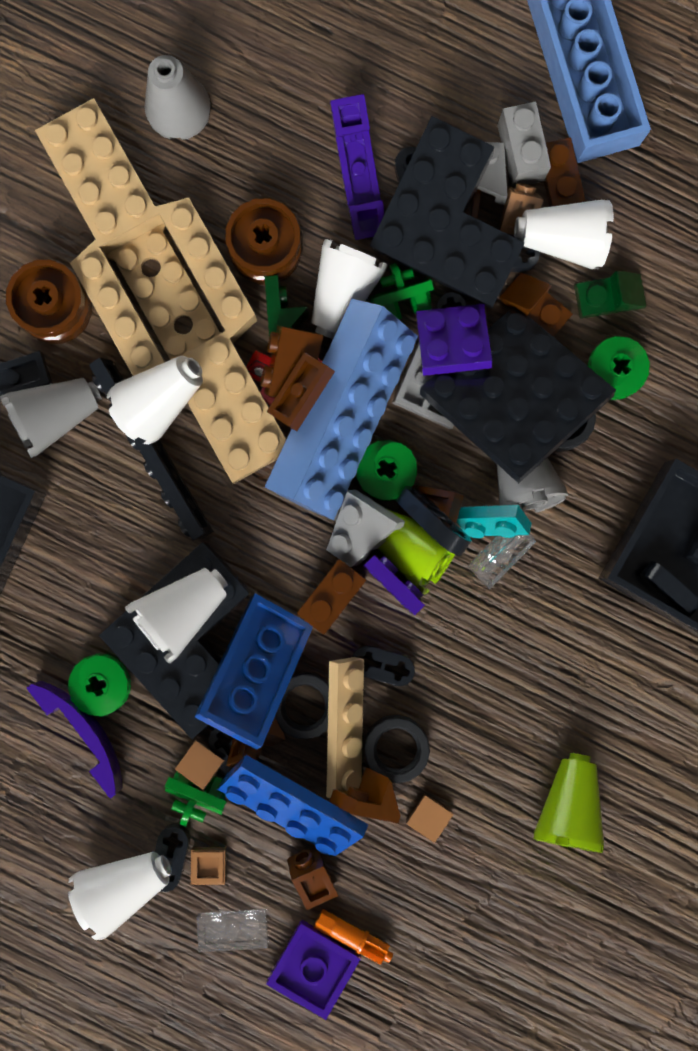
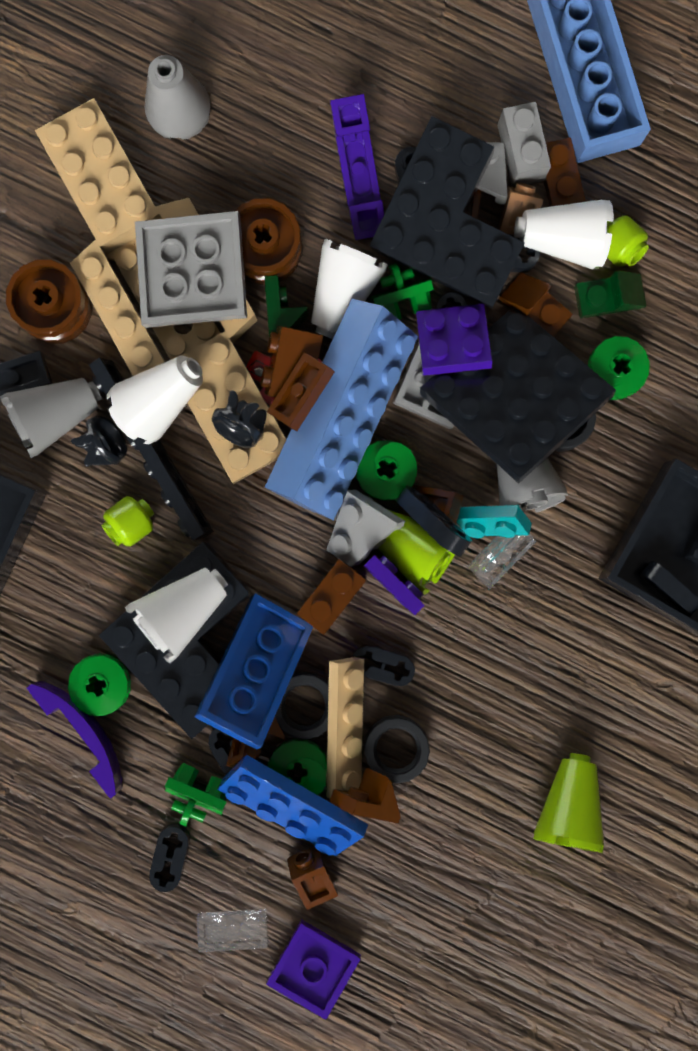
(102, 442): none -> black piece
(117, 890): white cone -> none
(128, 521): none -> lime head
(191, 269): none -> light grey plate
(199, 765): medium nougat tile -> none
(208, 866): medium nougat tile -> none
(240, 422): none -> black piece
(306, 753): none -> green piece
(353, 937): orange piece -> none
(429, 818): medium nougat tile -> none
(627, 241): none -> lime head

